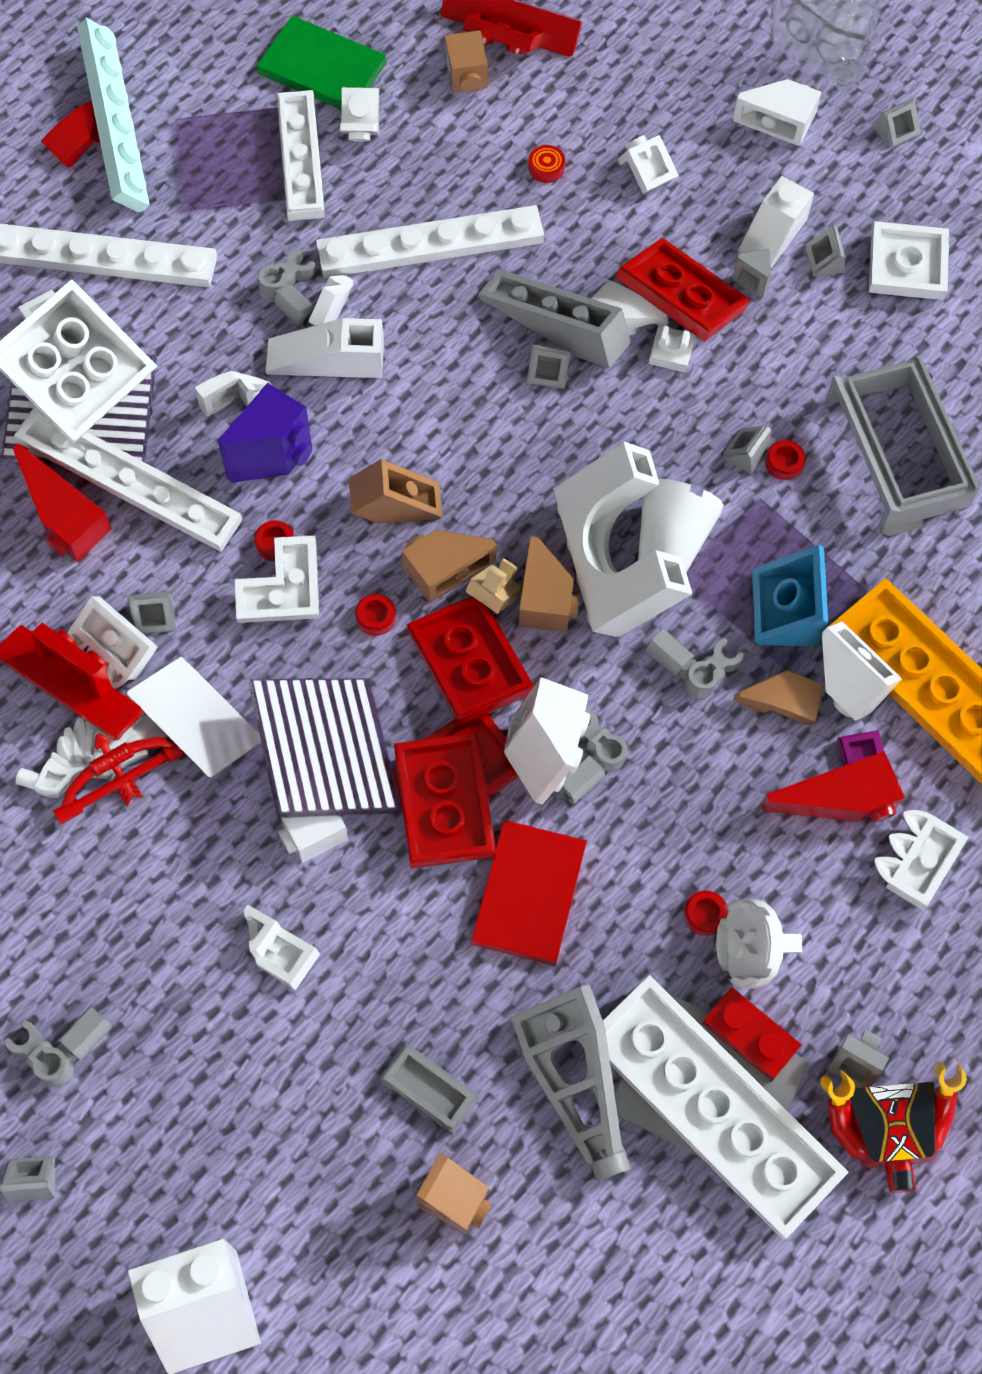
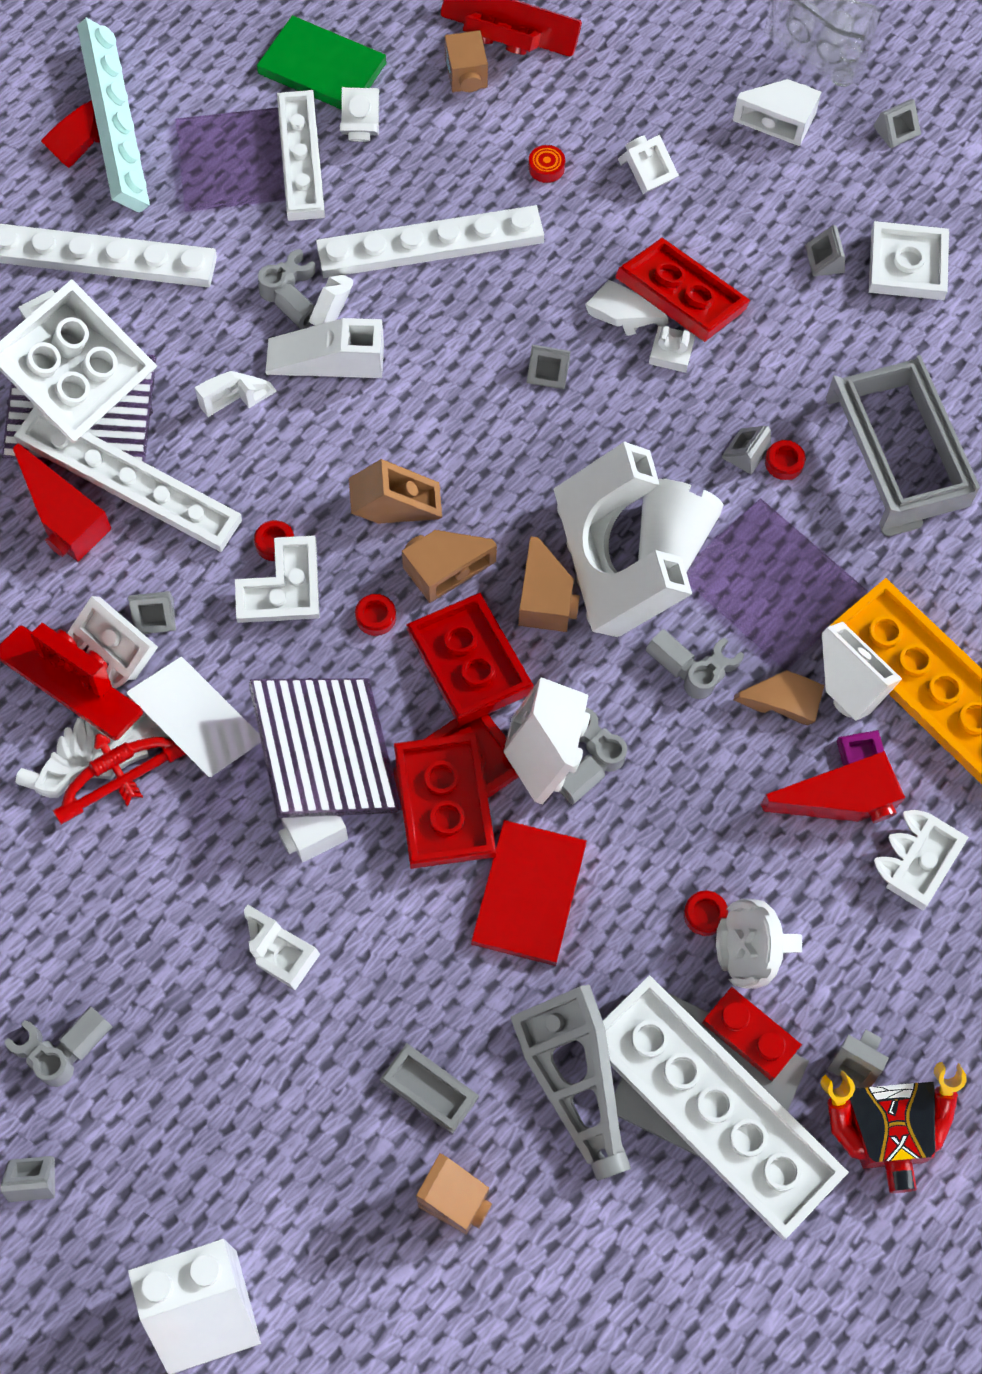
(266, 438): dark purple slope -> none
(496, 586): tan tile -> none
(567, 319): light grey slope -> none
(753, 271): light grey slope -> none
(778, 219): white slope -> none
(791, 599): dark azure slope -> none

